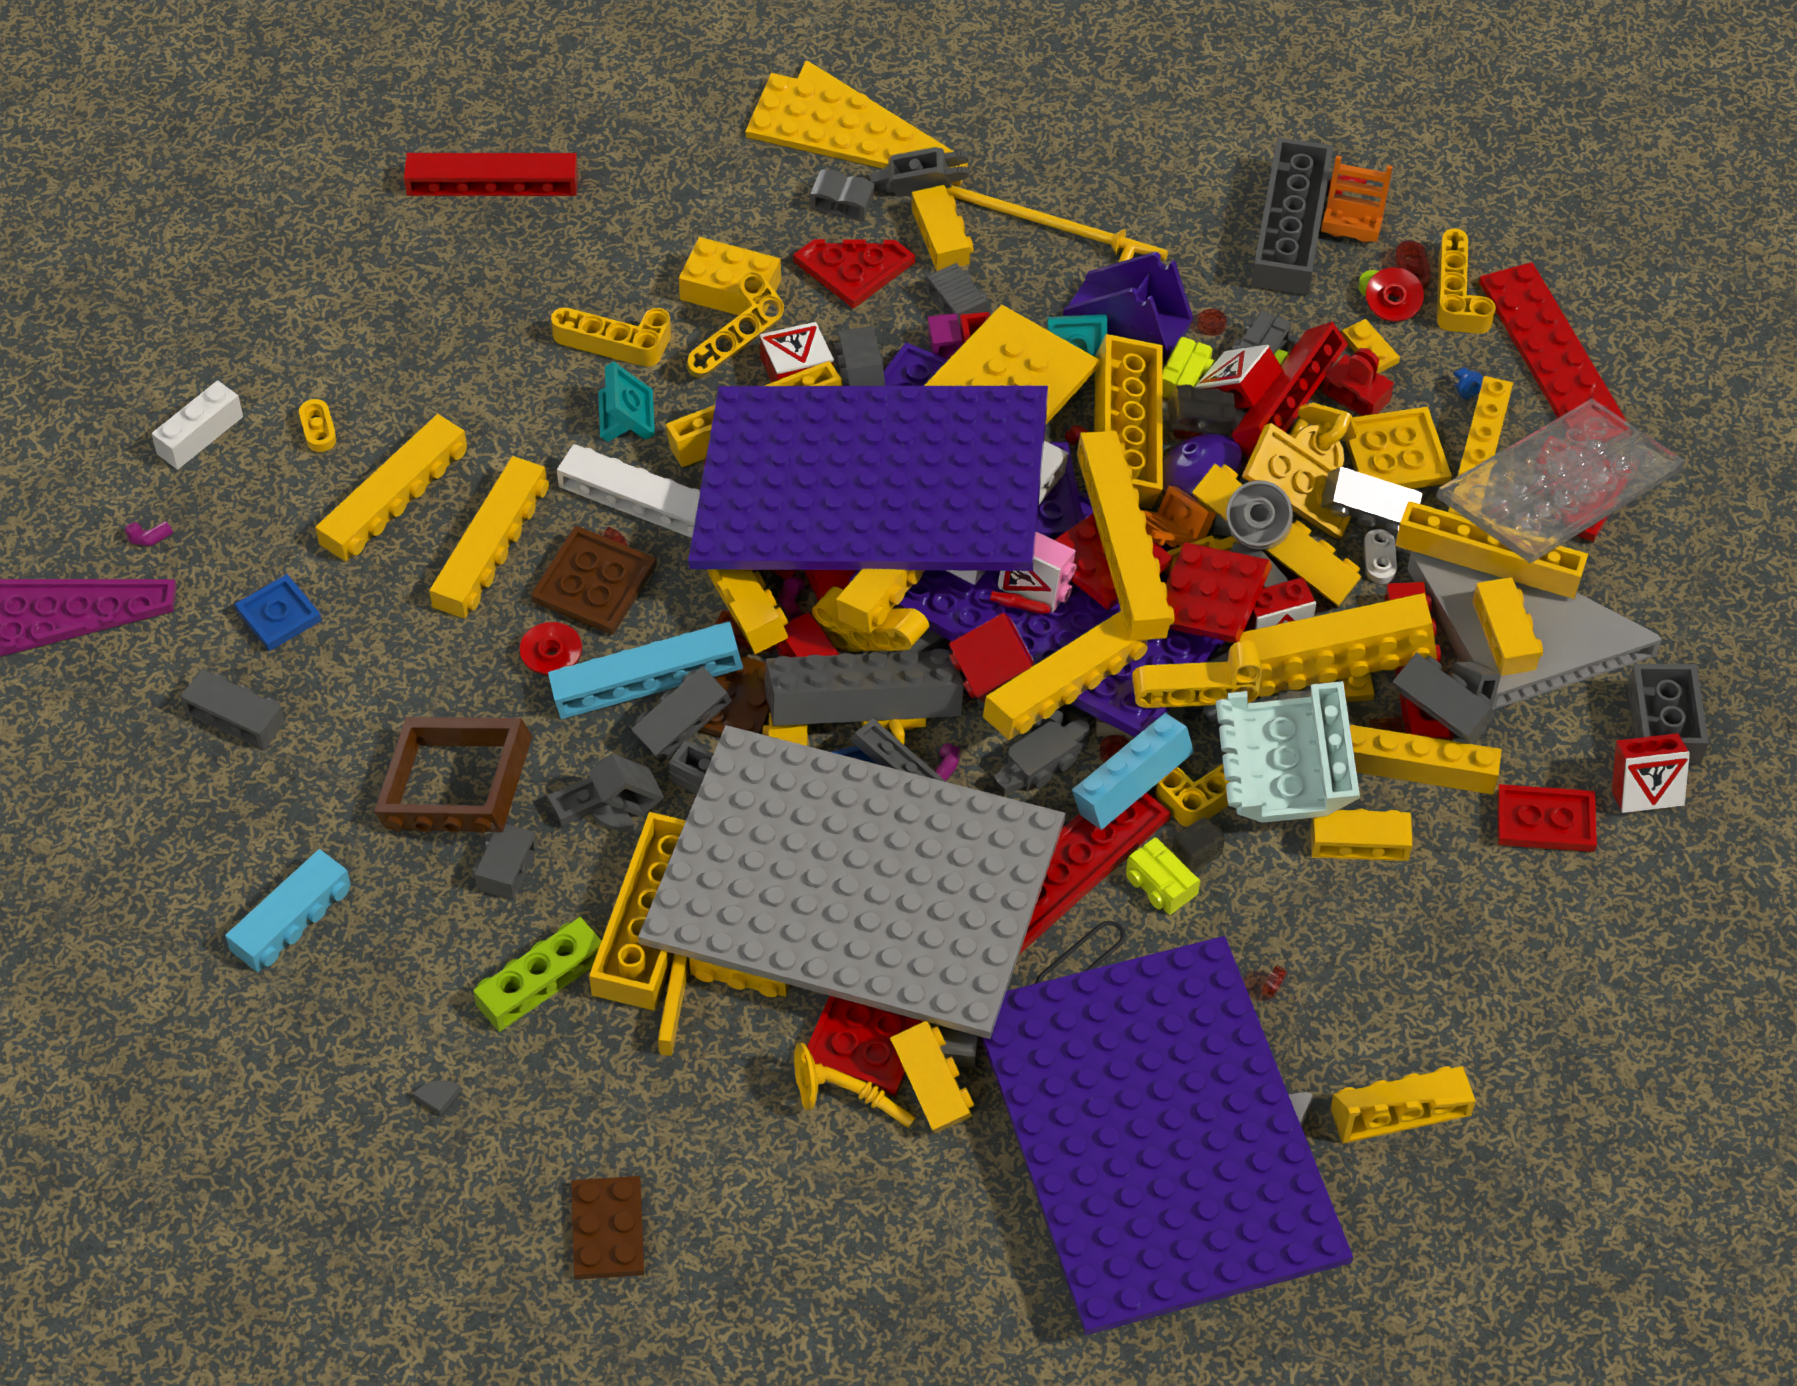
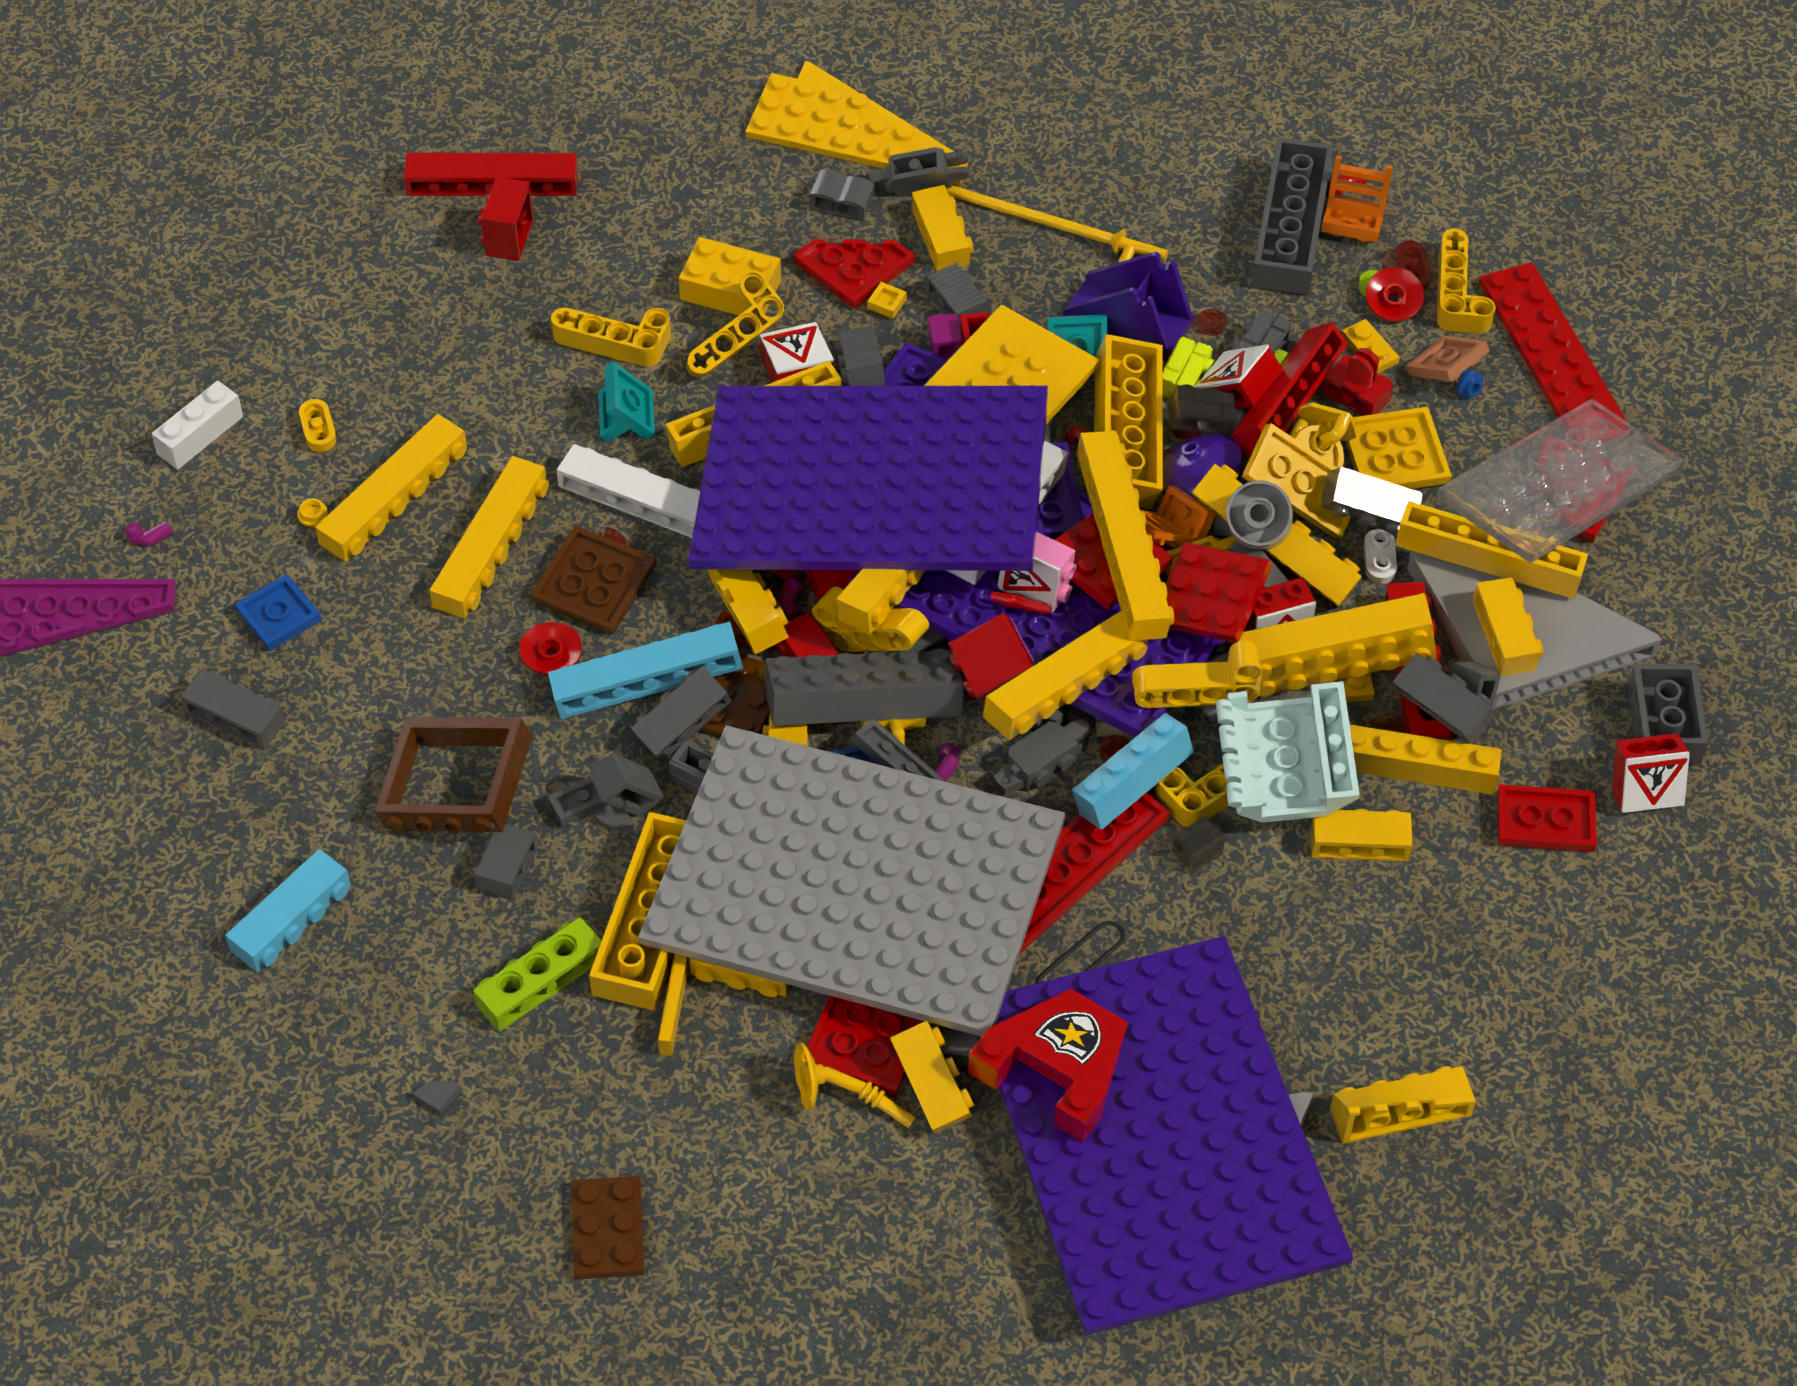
(311, 512): none -> yellow plate
(506, 218): none -> red brick
(887, 300): none -> yellow plate
(1067, 1043): none -> red wedge
(1161, 876): neon yellow brick -> none
(1274, 981): clear red tile -> none
(1448, 358): none -> nougat plate
(1486, 424): yellow brick -> none

